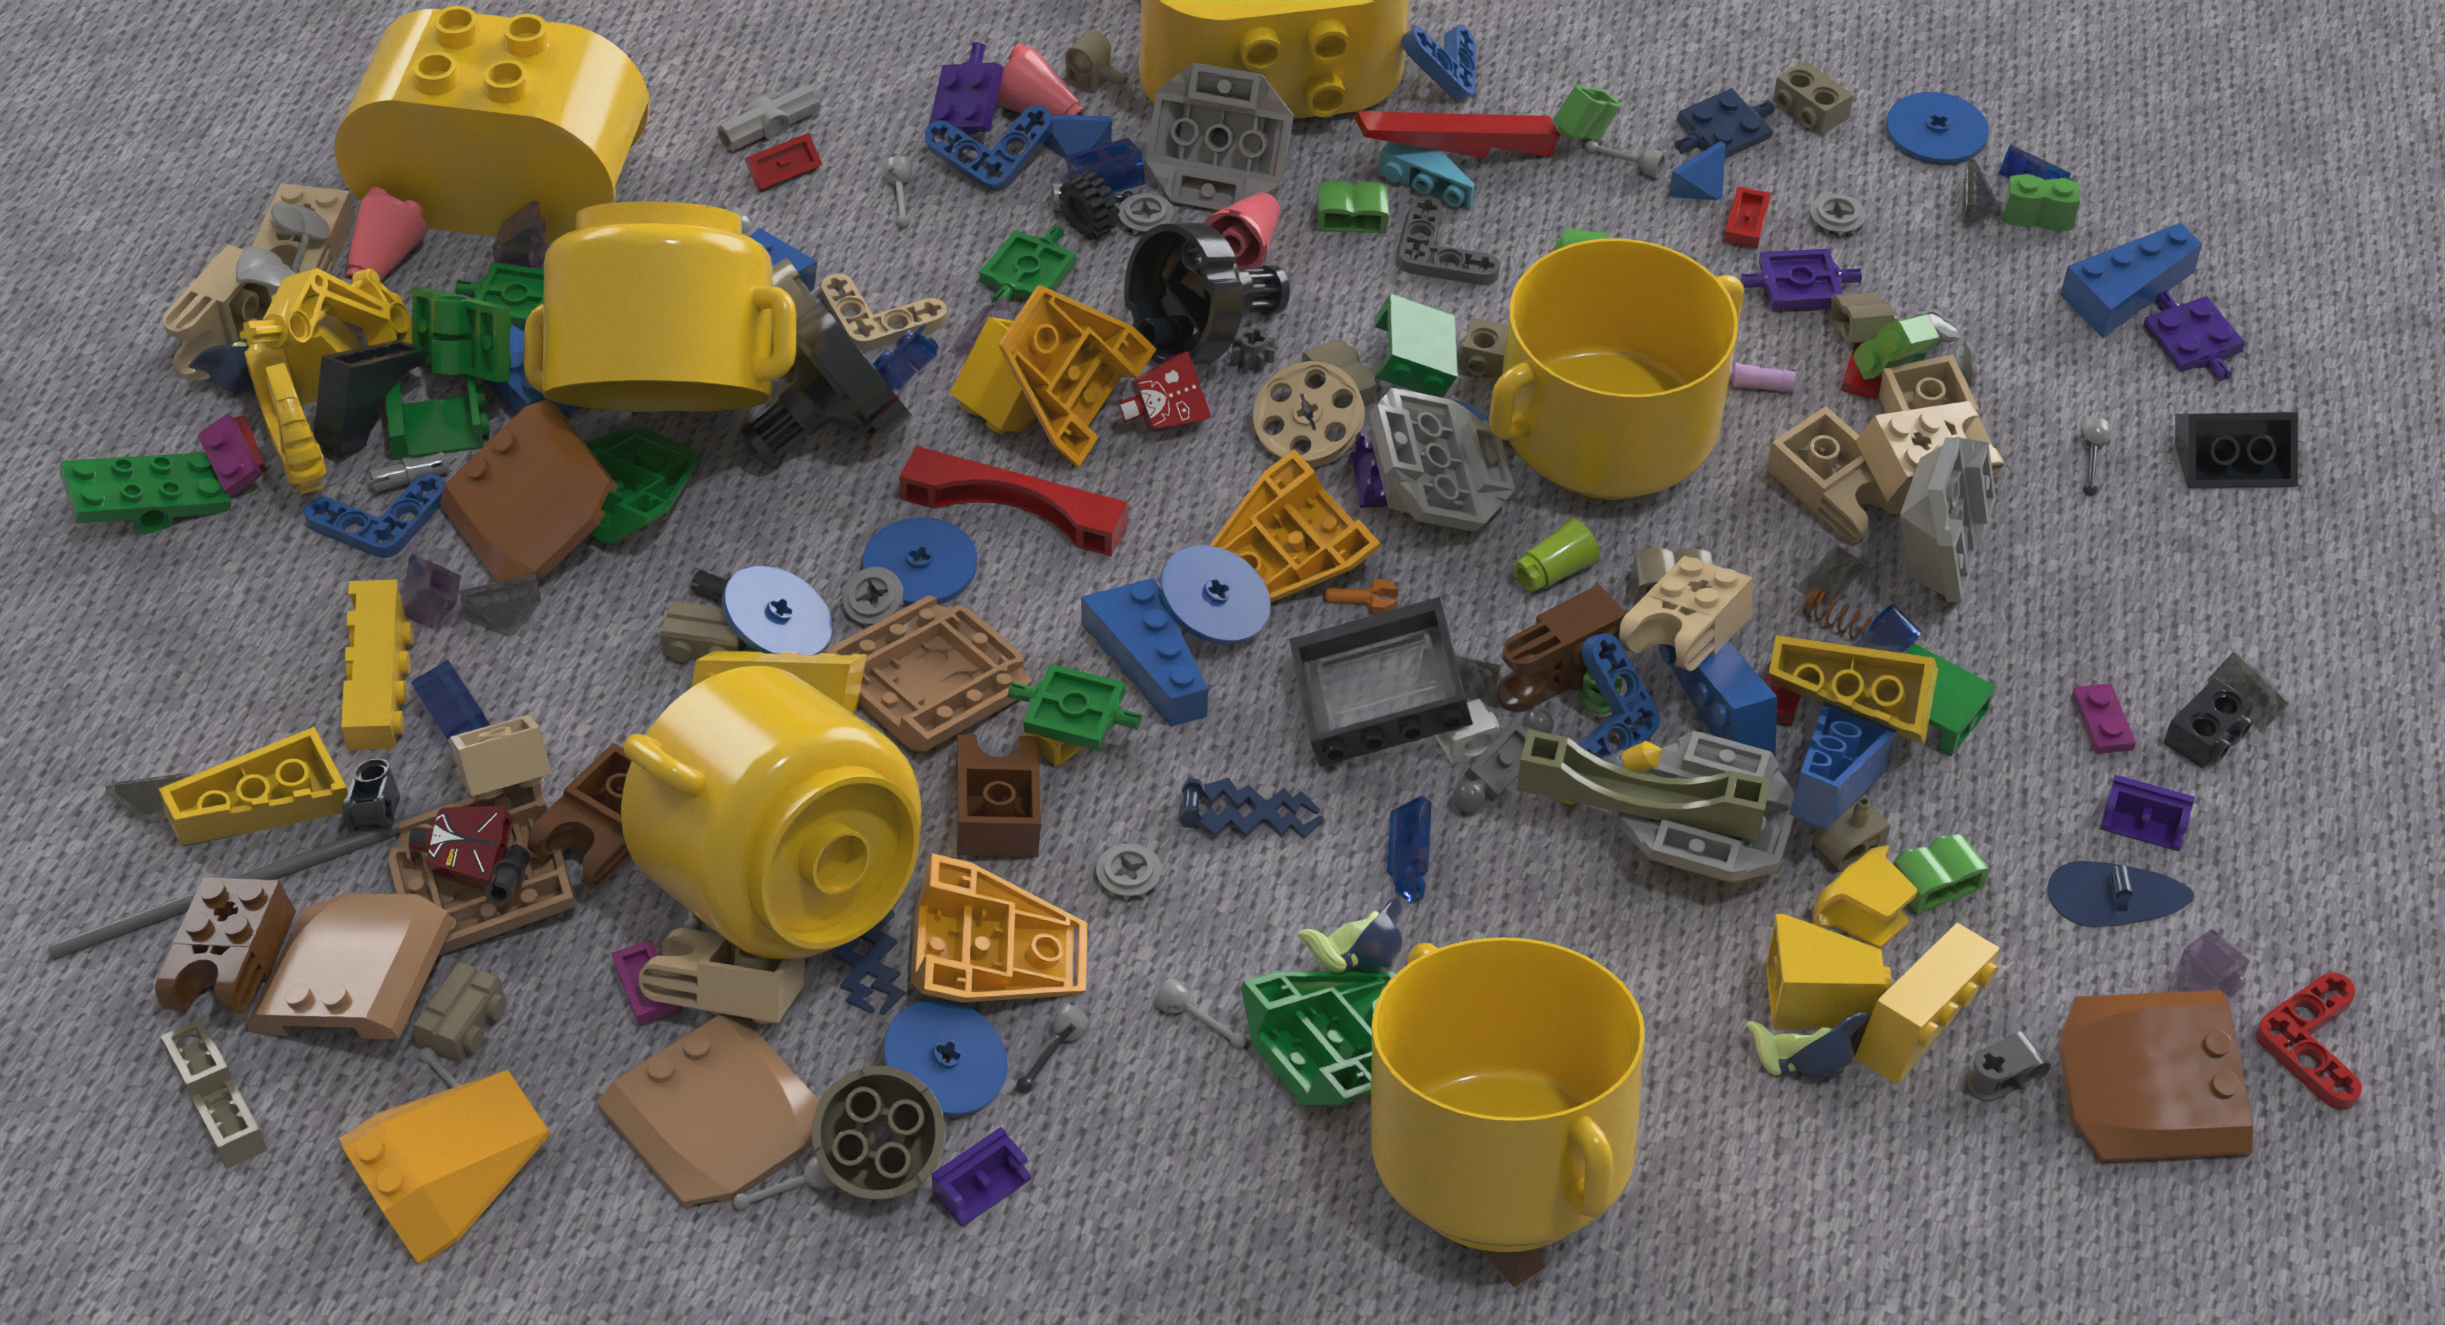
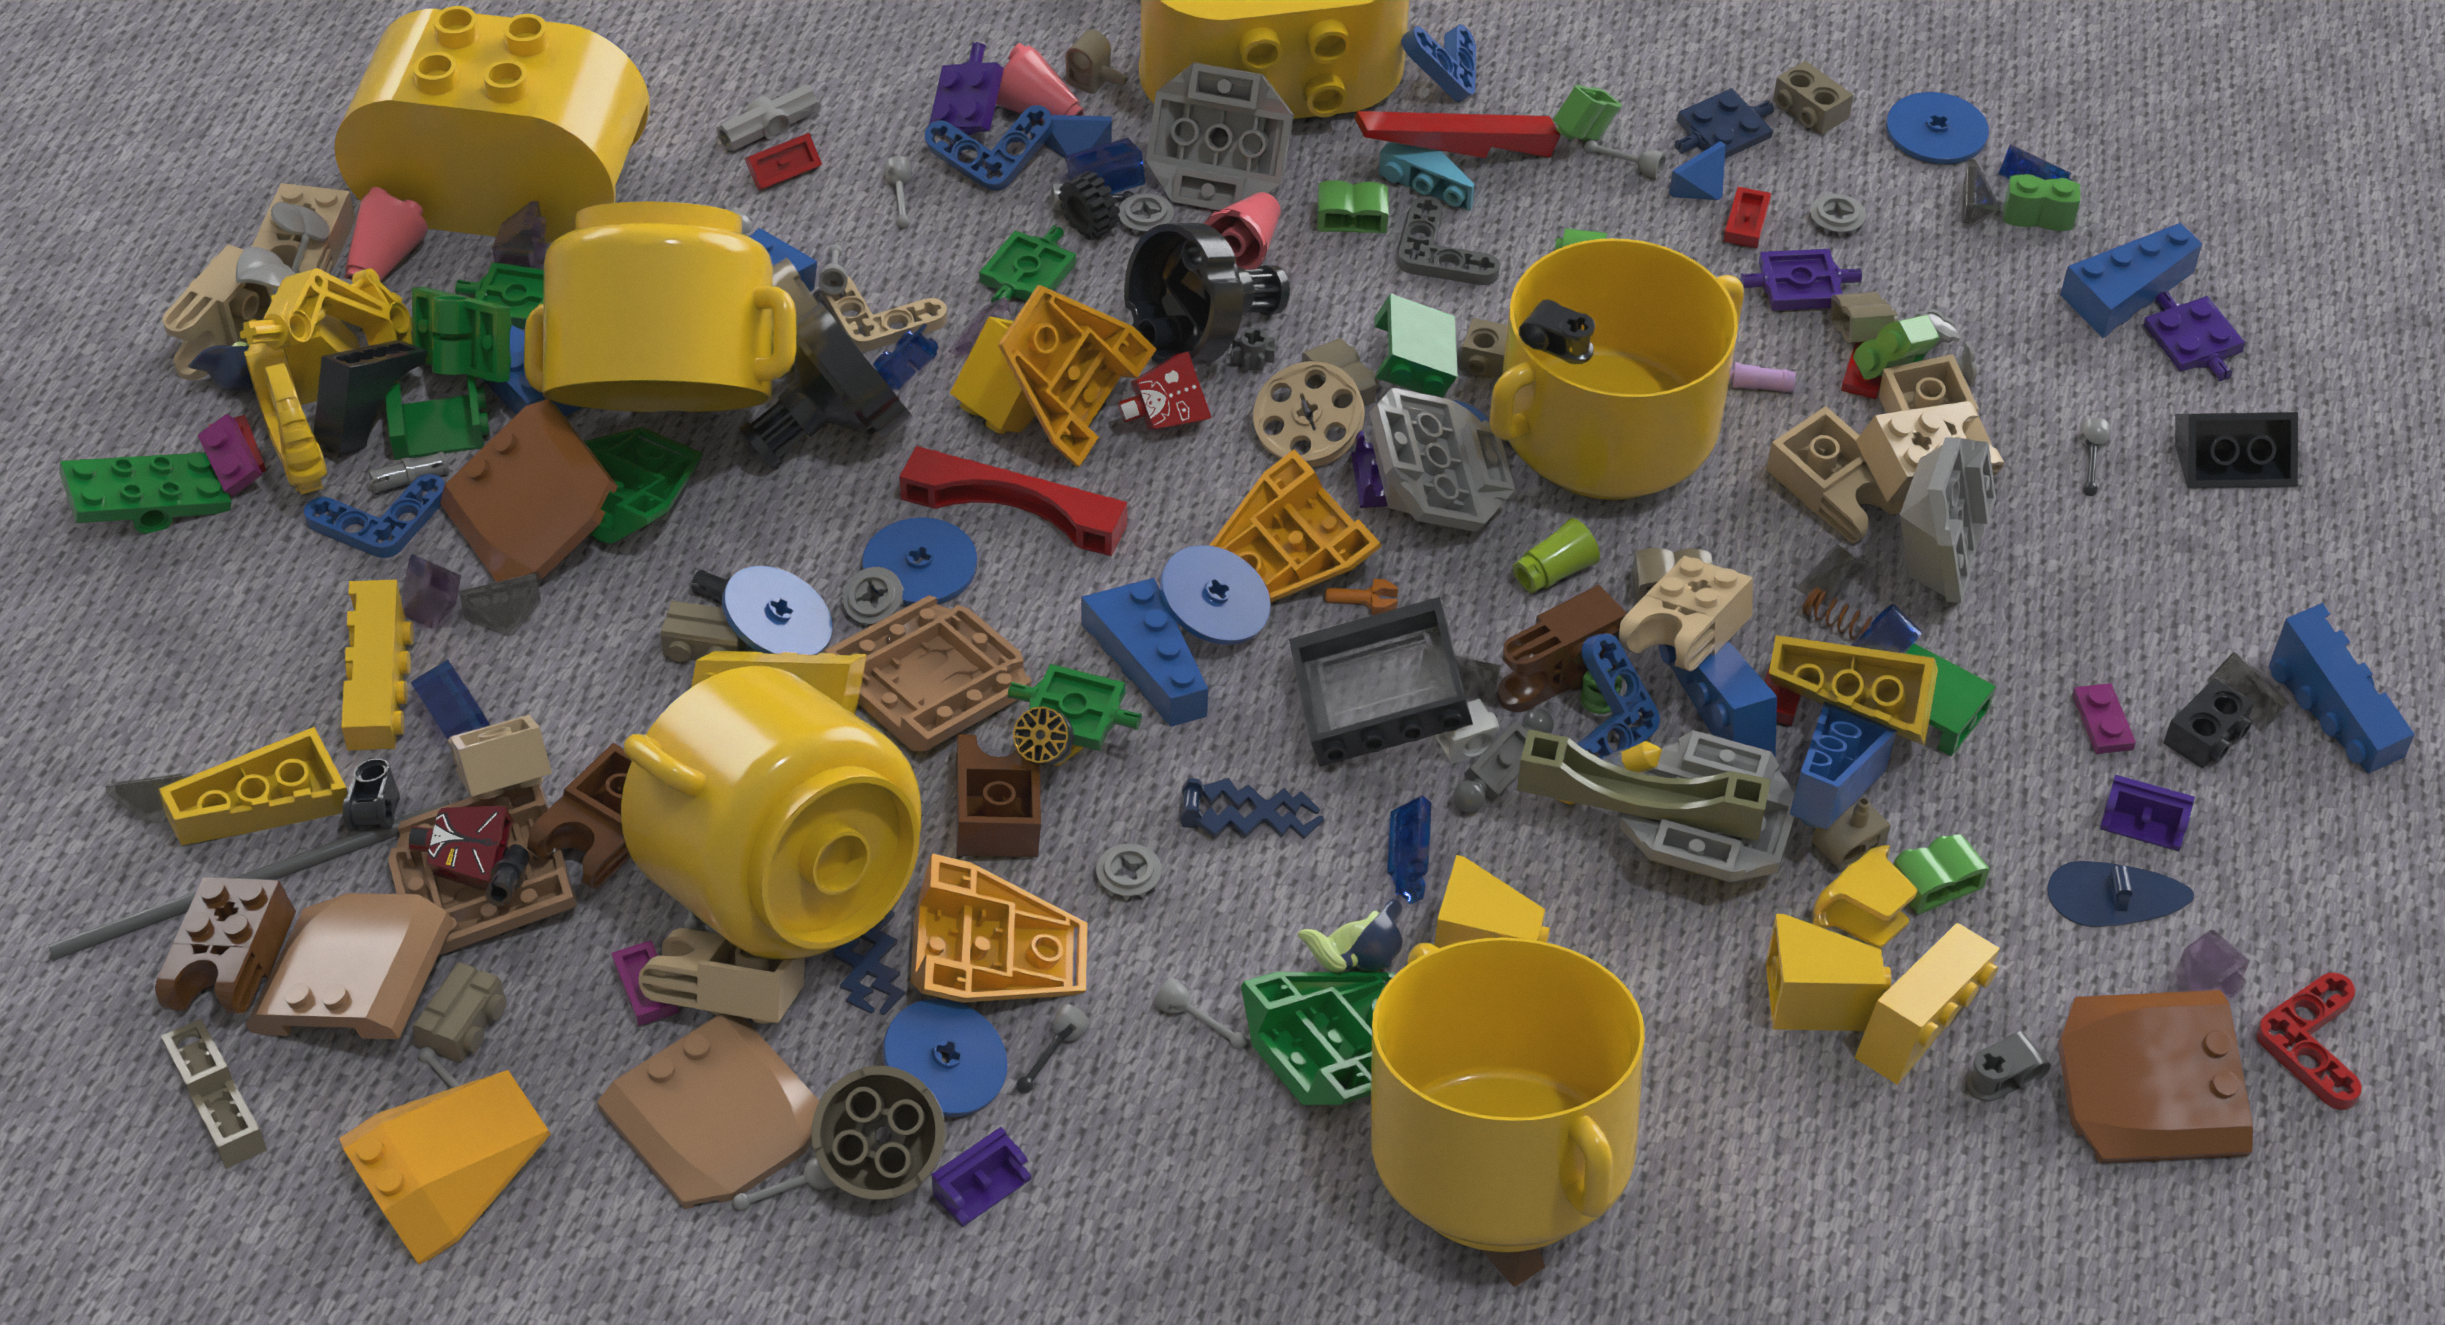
(833, 272): none -> light grey hinge
(1043, 736): none -> wheel
(1485, 907): none -> yellow slope
(1556, 330): none -> black piece
(1810, 1055): dark blue hair -> none
(2338, 691): none -> blue wedge

